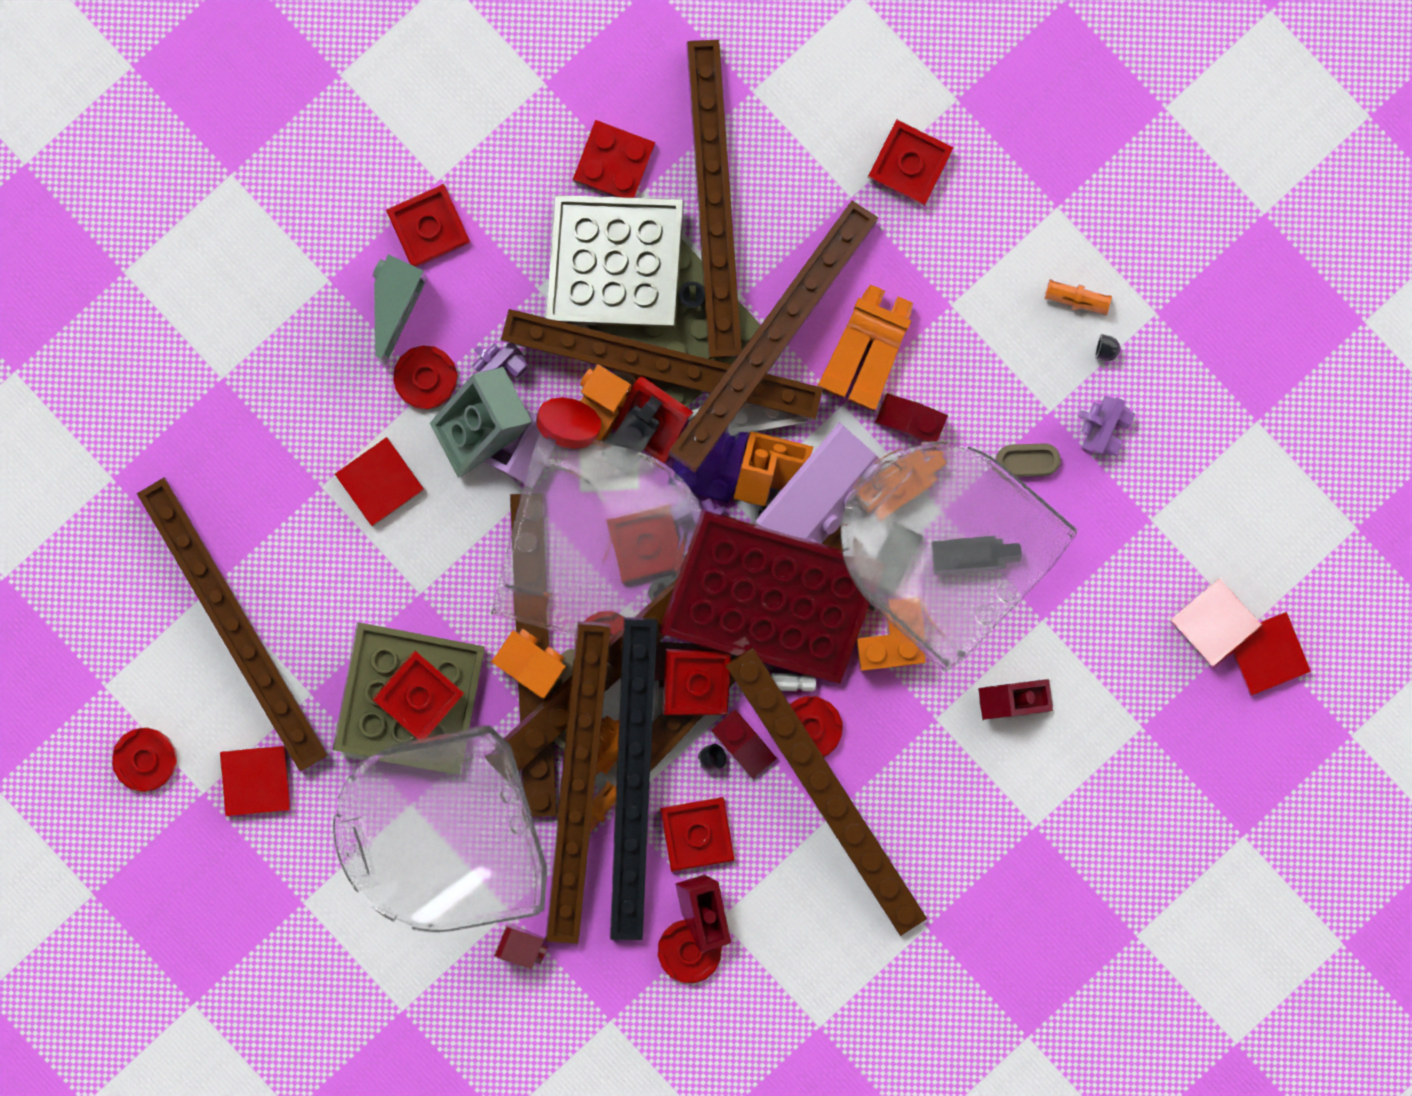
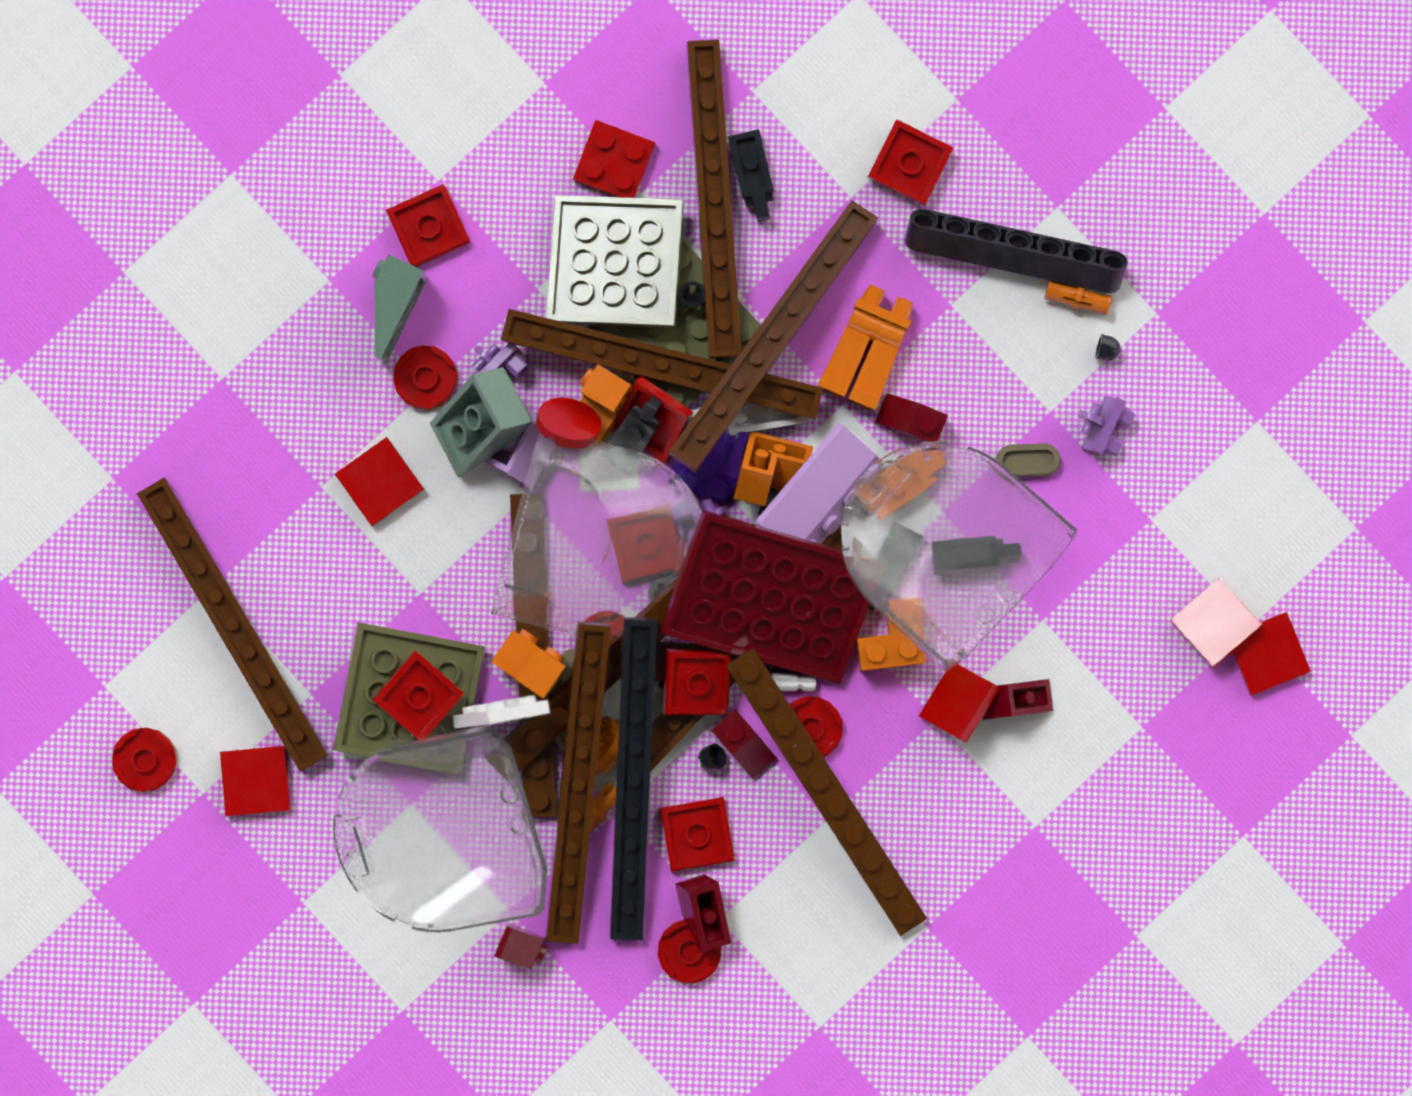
(500, 711): none -> white plate
(752, 171): none -> black hinge
(959, 702): none -> red tile
(1015, 251): none -> black beam

